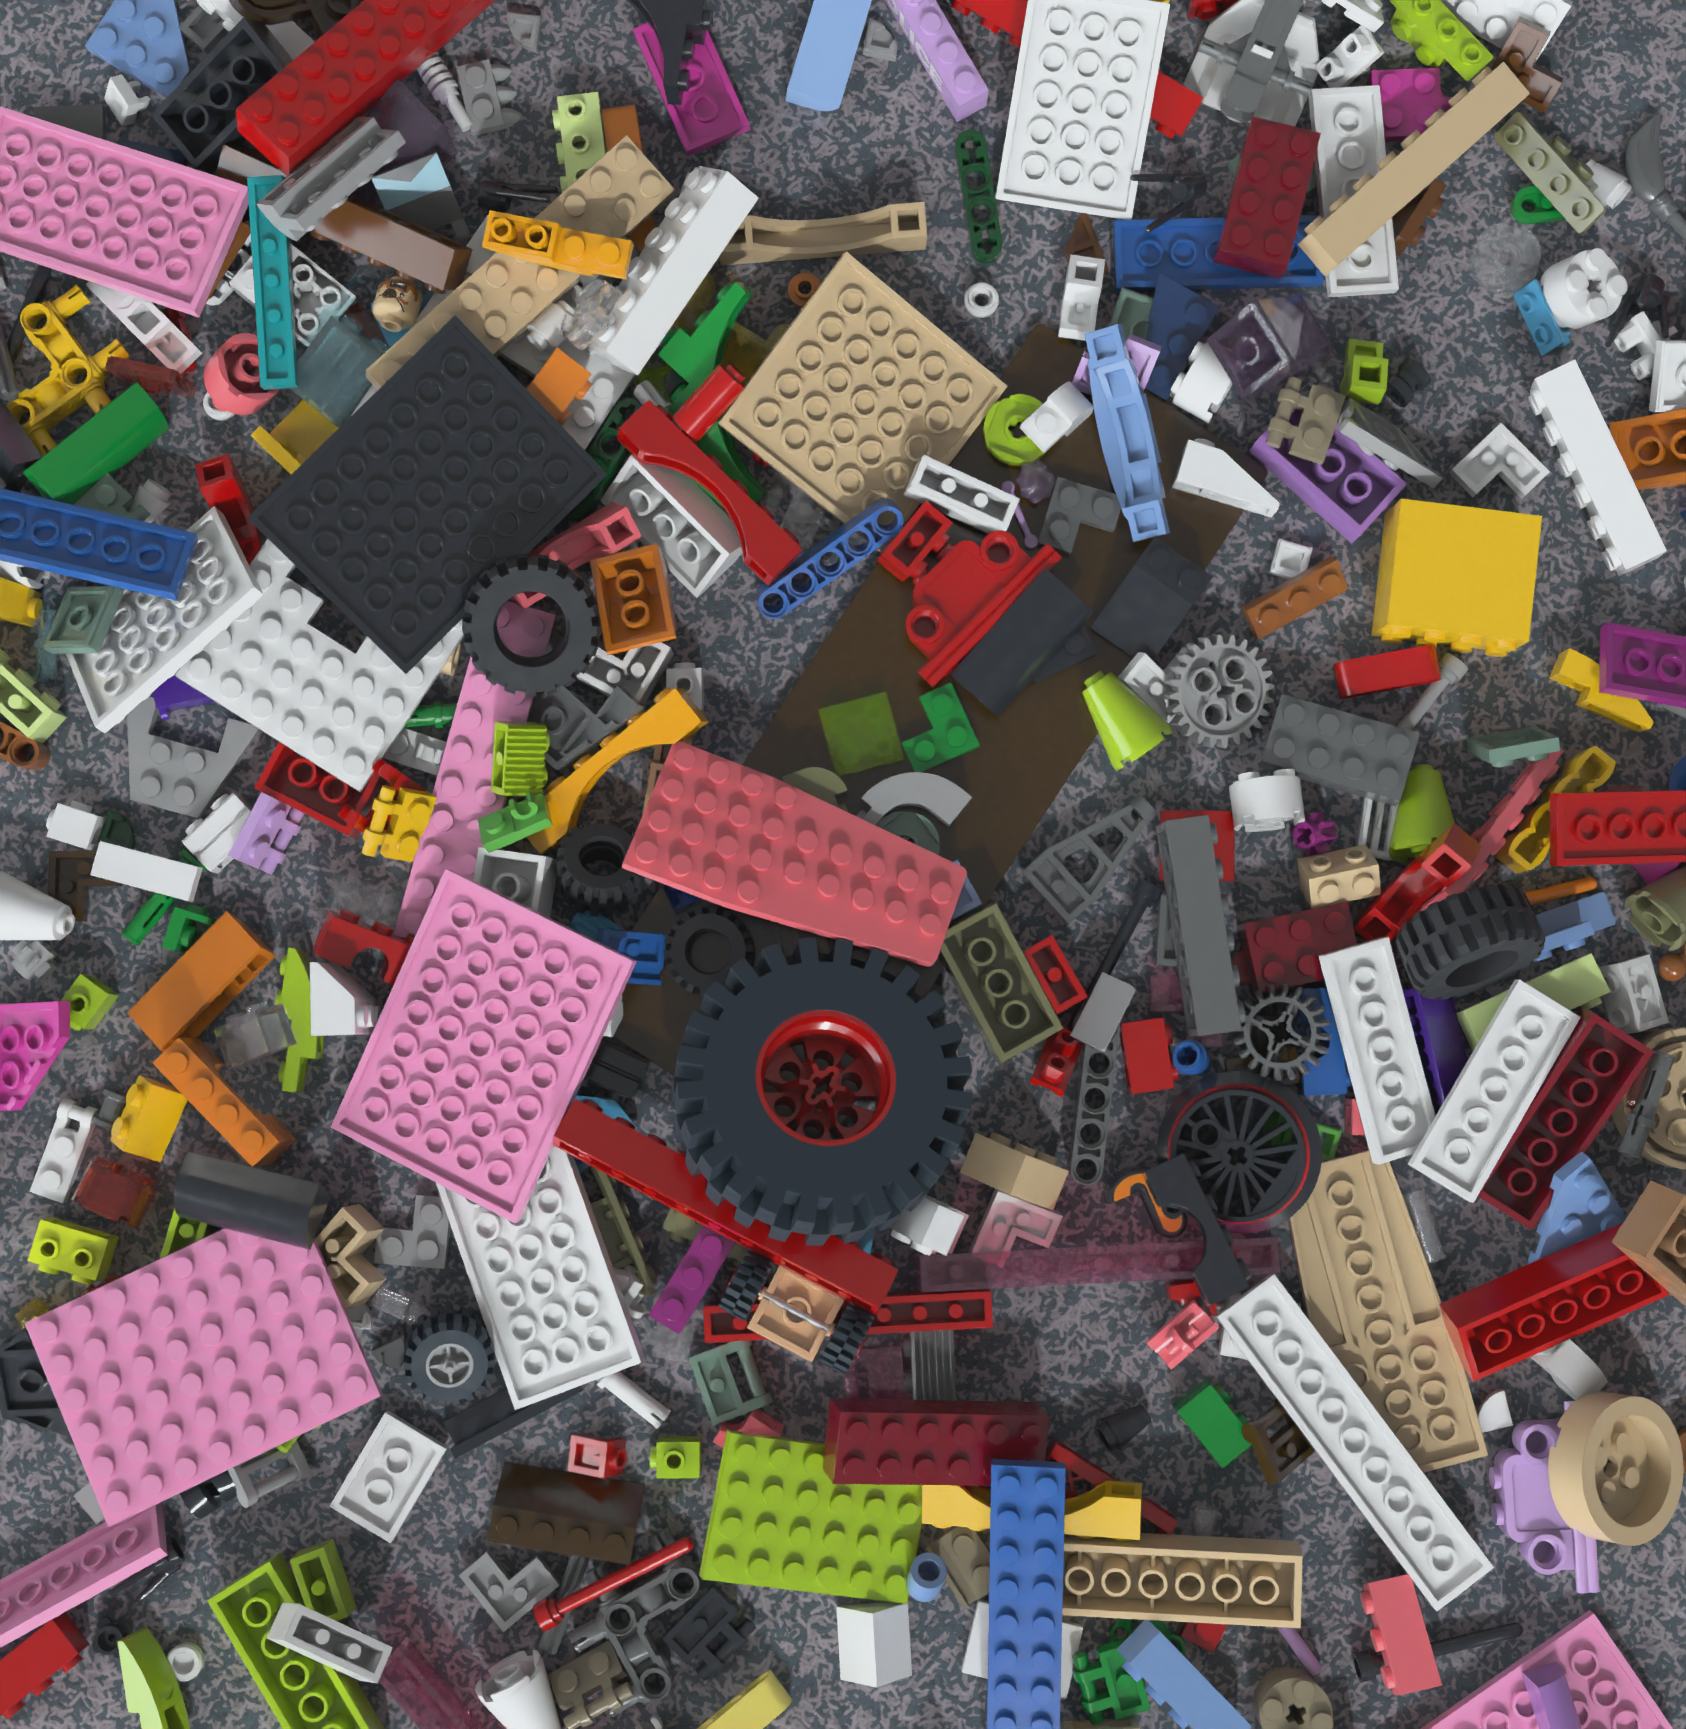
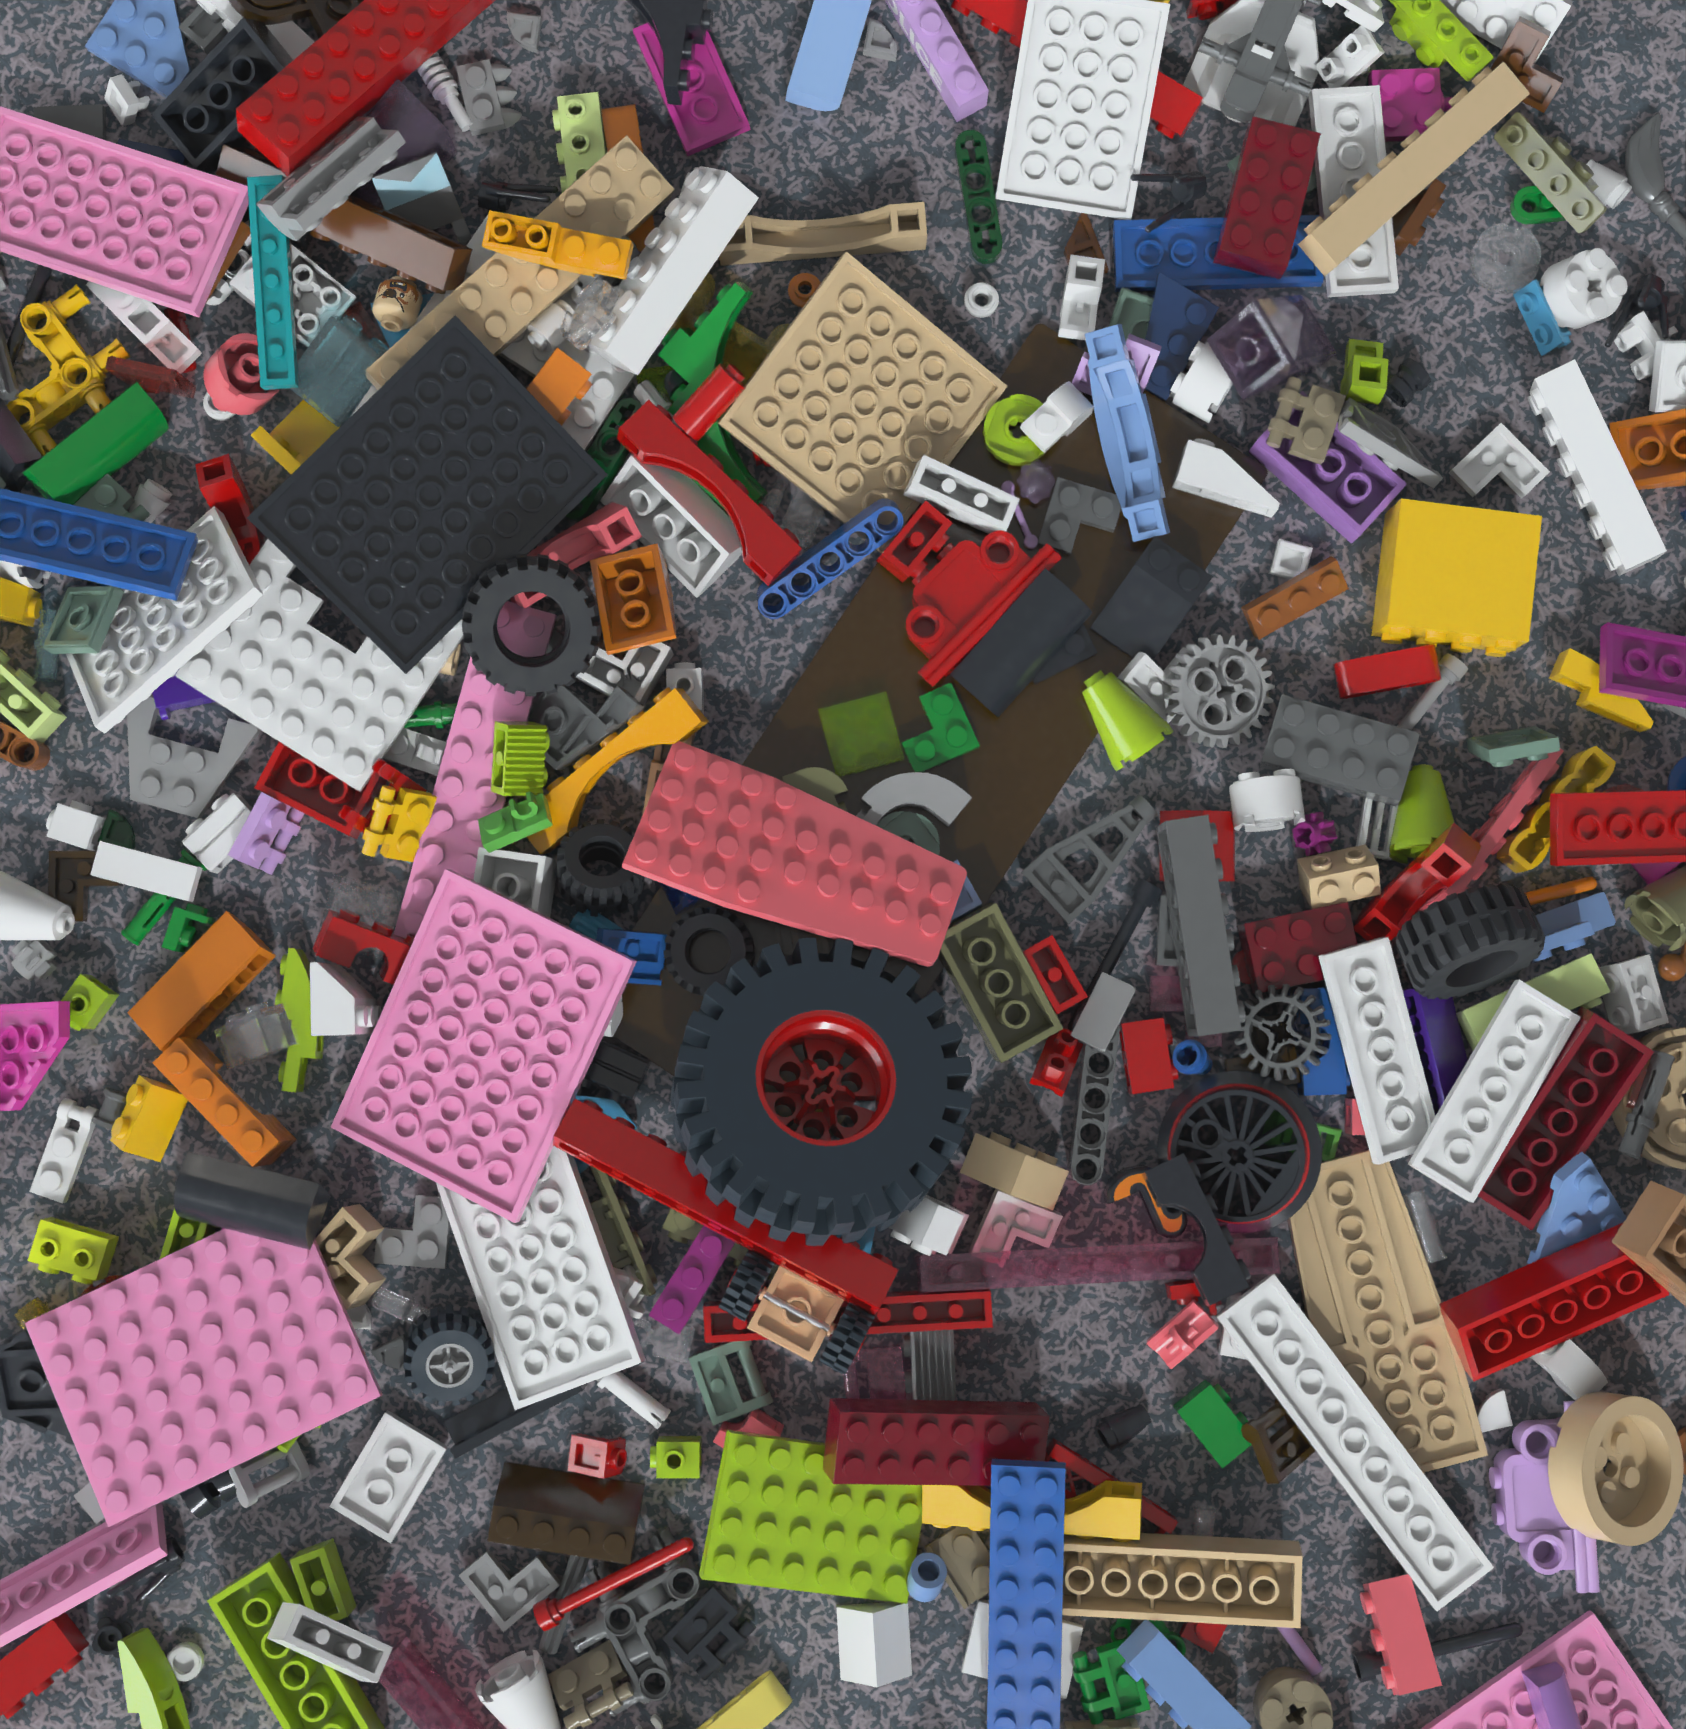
(113, 1193): clear red brick -> none

